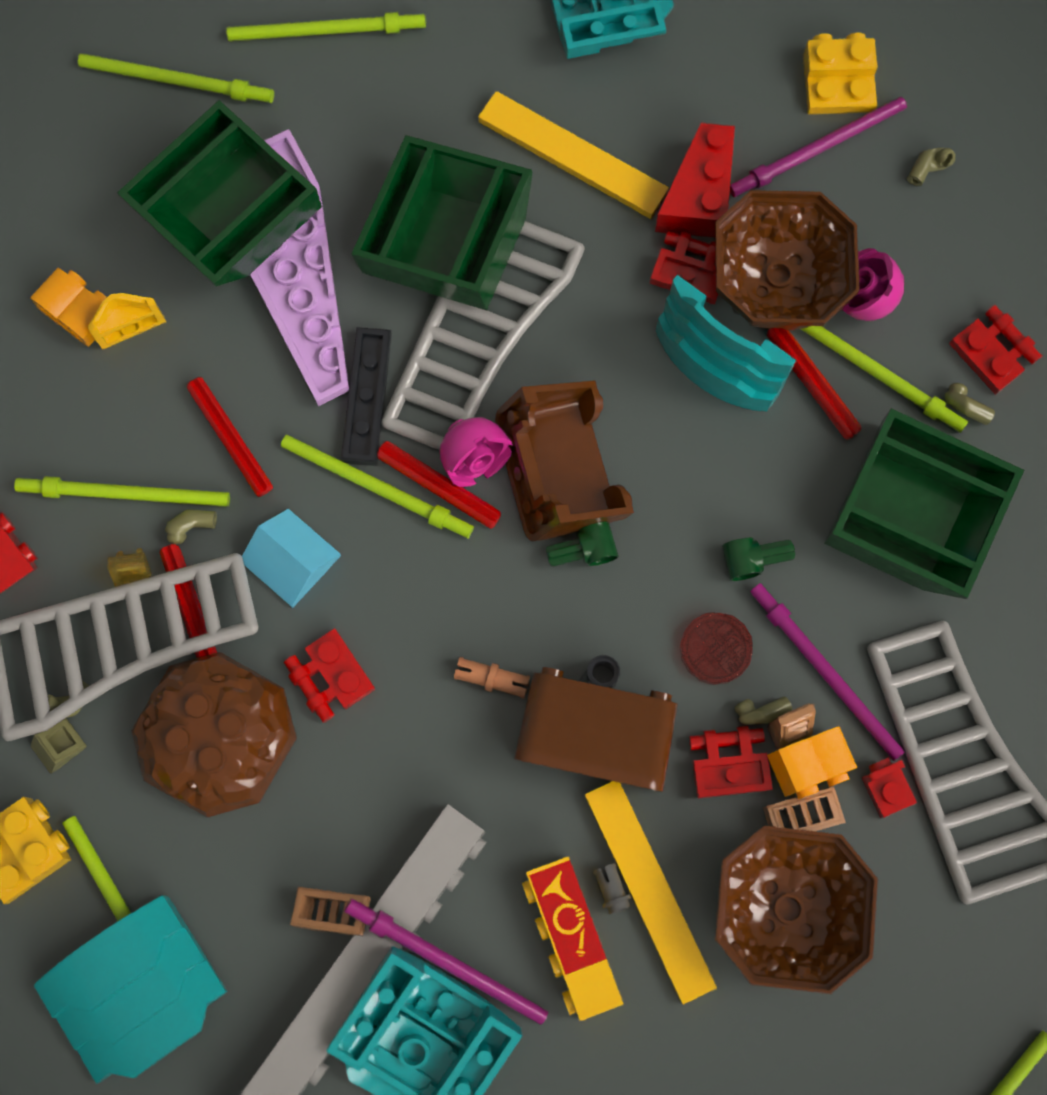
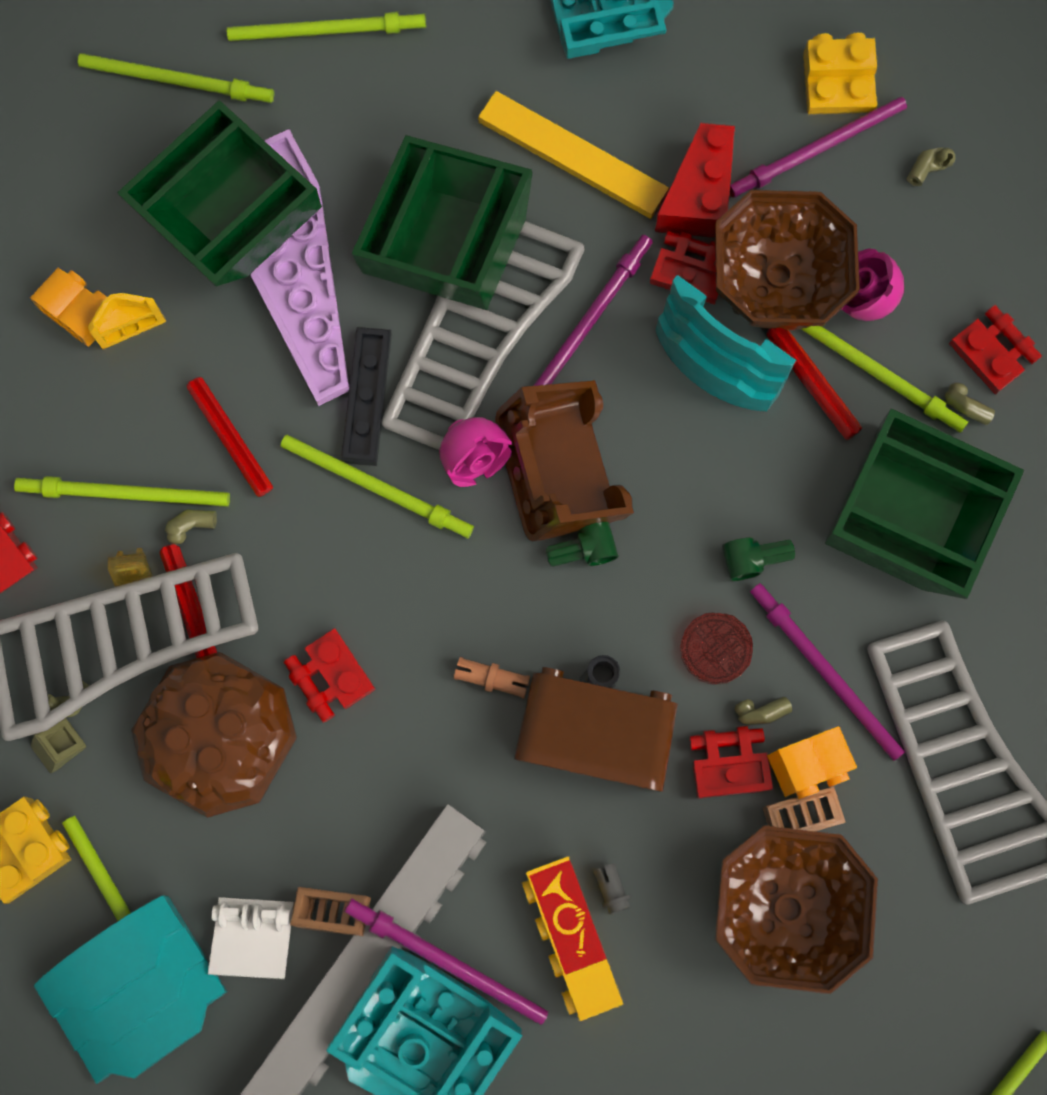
(250, 938): none -> white hinge
(288, 556): medium azure slope -> none
(439, 484): red axle -> none
(626, 267): none -> magenta bar
(650, 892): yellow tile -> none
(792, 726): medium nougat slope -> none
(888, 787): red bracket -> none

